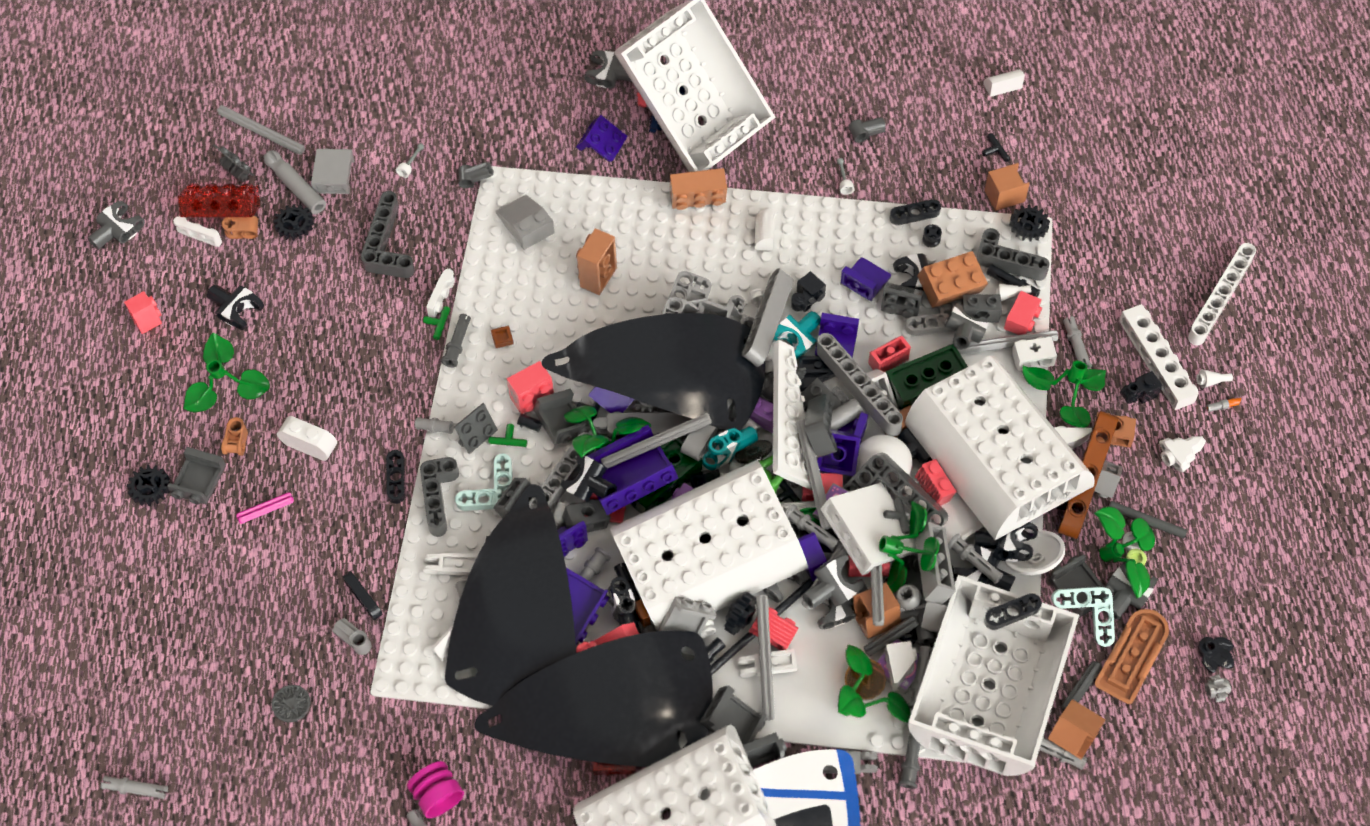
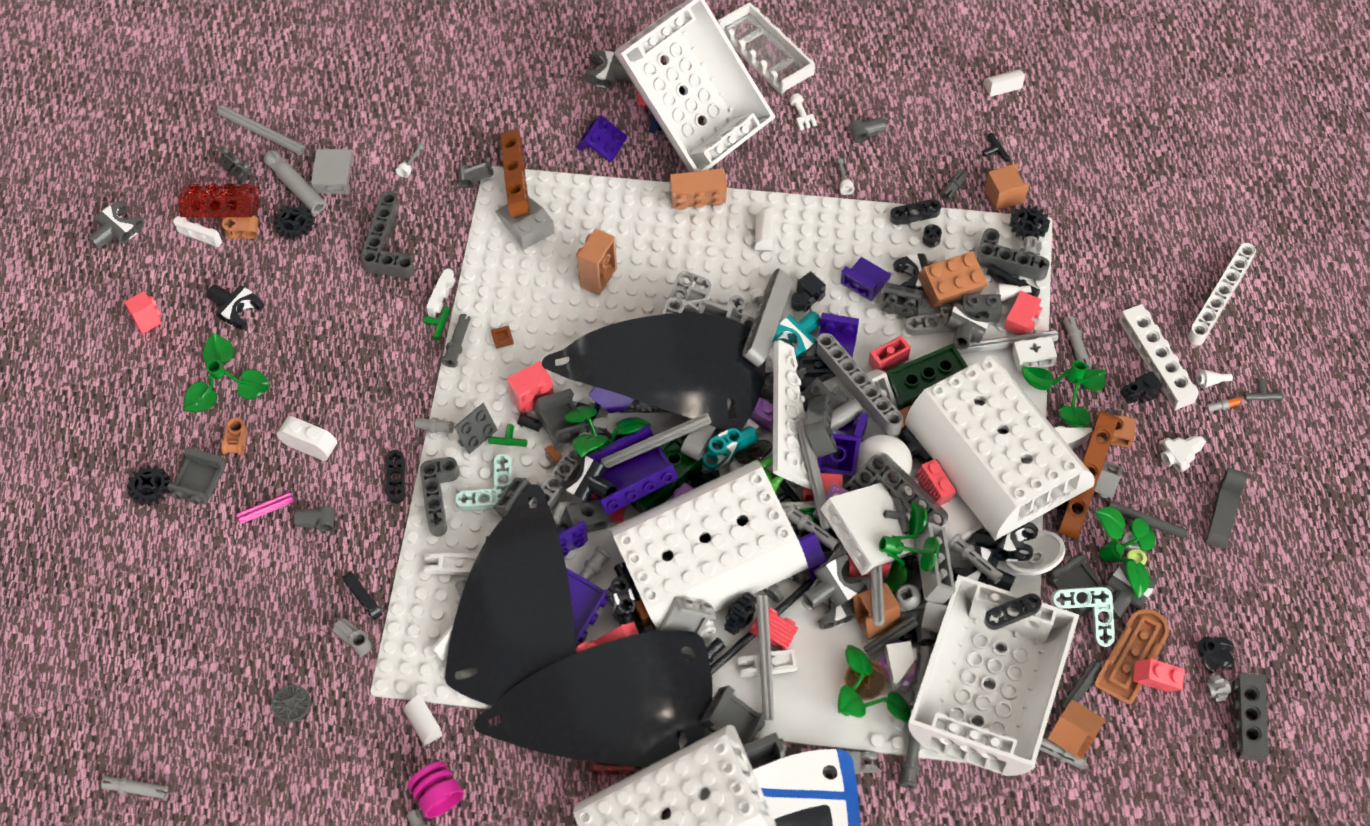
(320, 519): none -> dark grey piece
(422, 720): none -> white brick
(514, 173): none -> dark orange beam
(552, 455): none -> dark orange tile
(766, 48): none -> window
(797, 100): none -> white hinge
(954, 184): none -> dark grey axle
(1030, 245): none -> light grey gear
(1158, 675): none -> coral brick
(1226, 507): none -> dark grey beam
(1255, 687): none -> dark grey brick
(1263, 395): none -> dark grey piece

